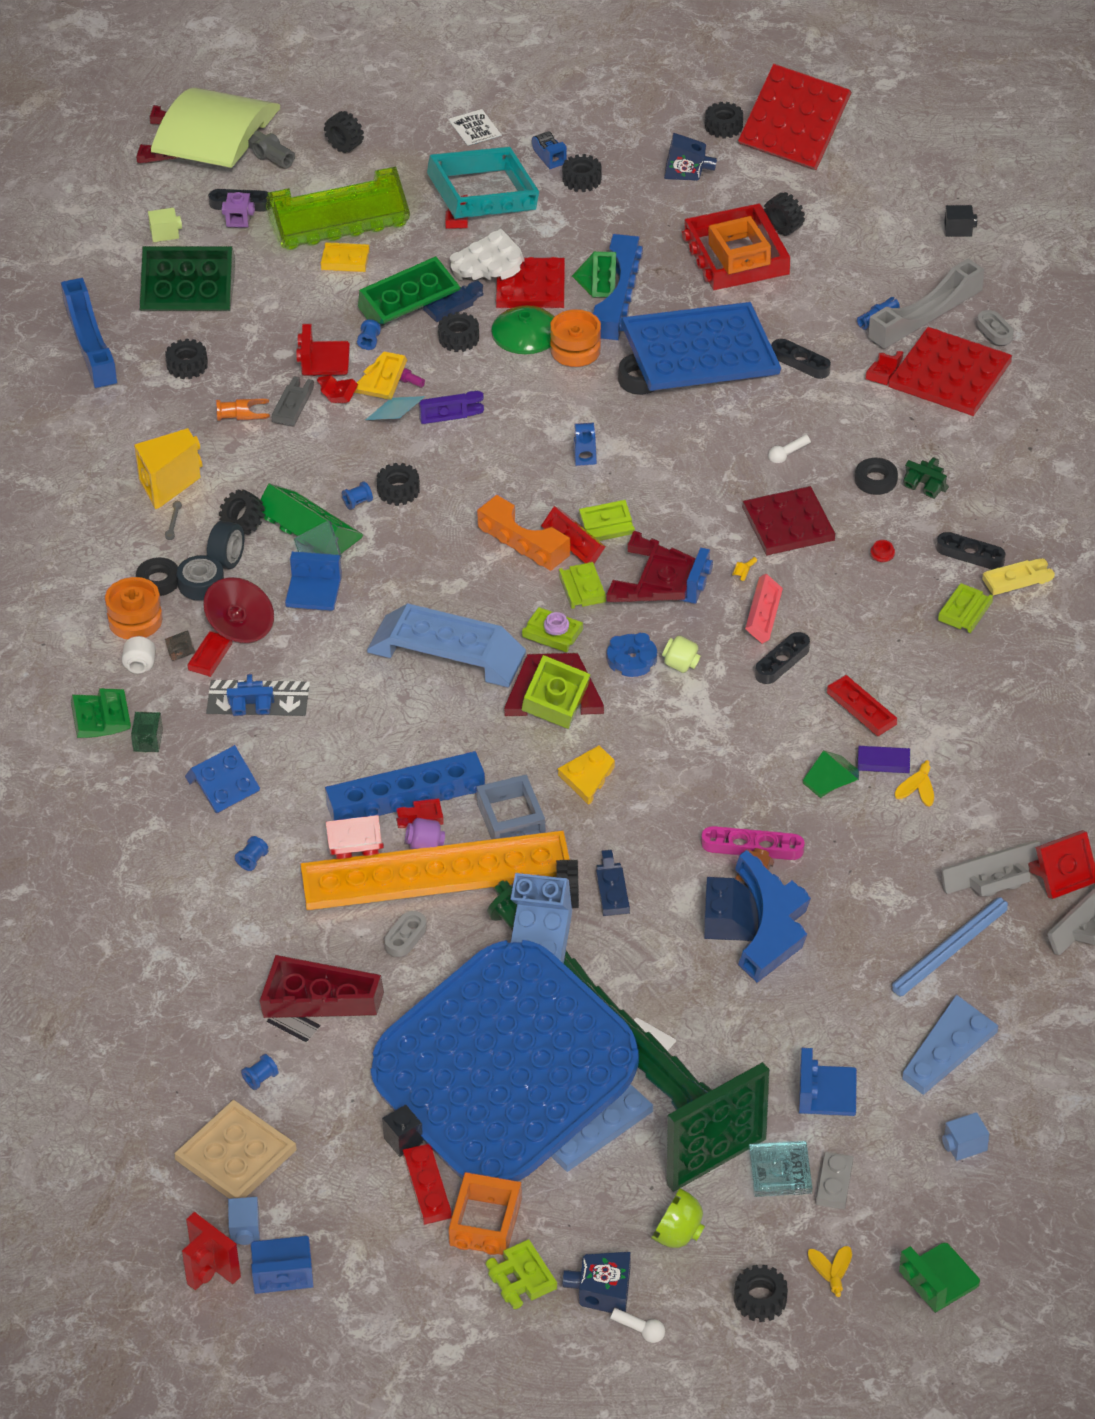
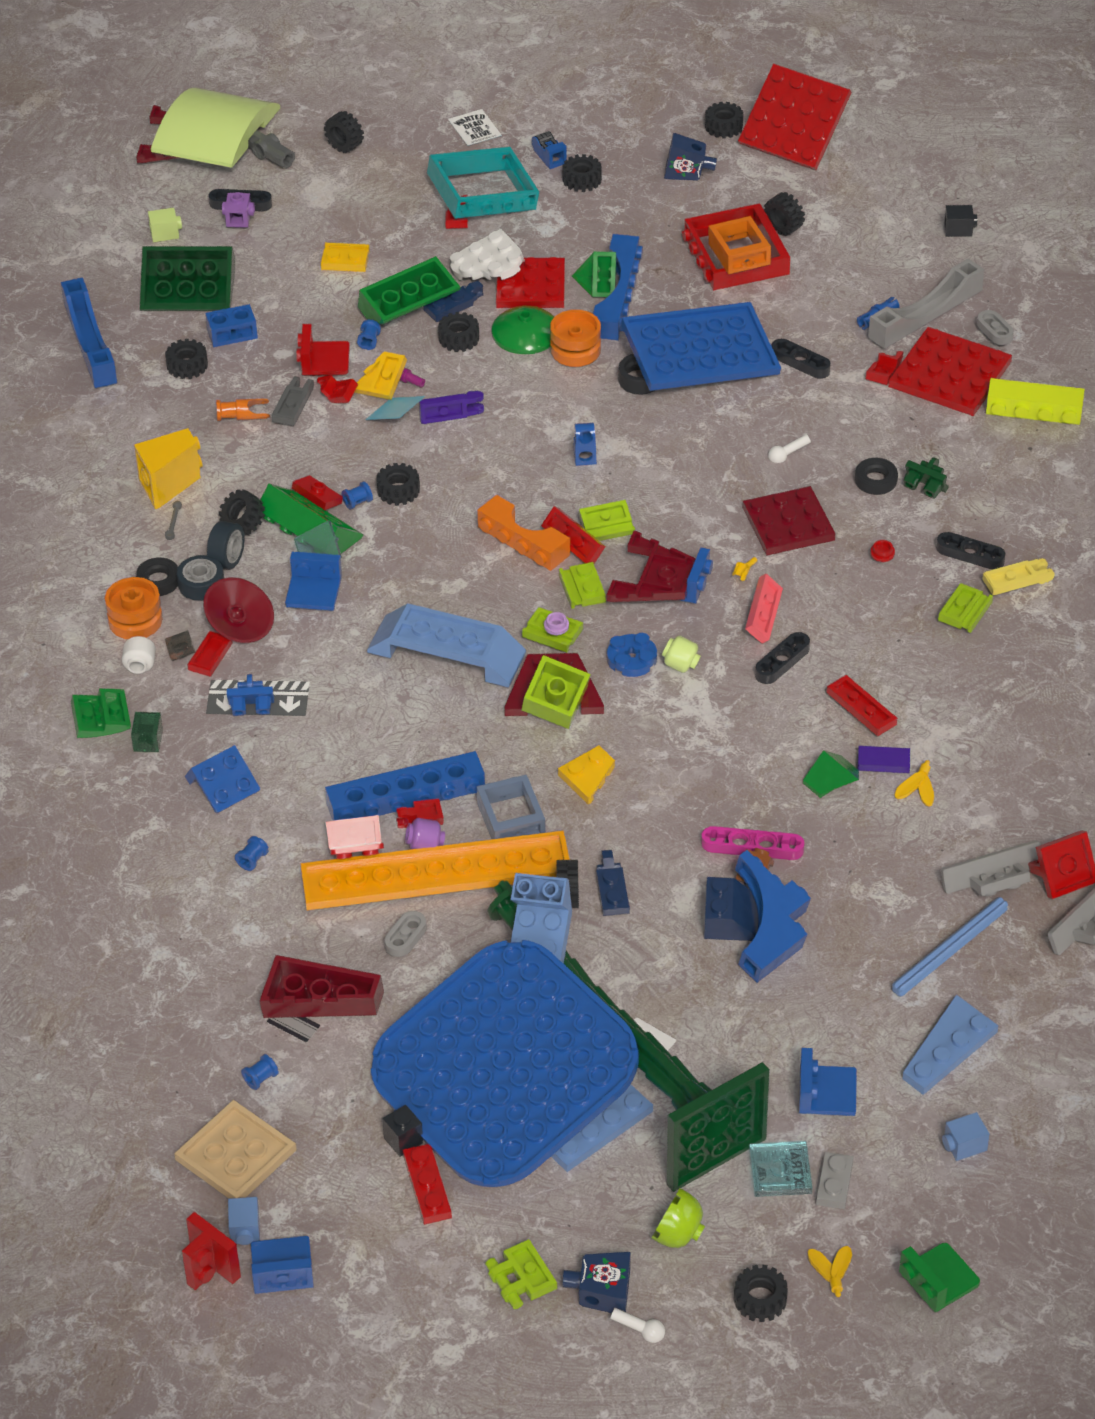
(231, 325): none -> blue brick
(317, 492): none -> red plate
(338, 210): clear neon green windscreen -> none
(486, 1190): orange window -> none
(1035, 401): none -> neon yellow brick

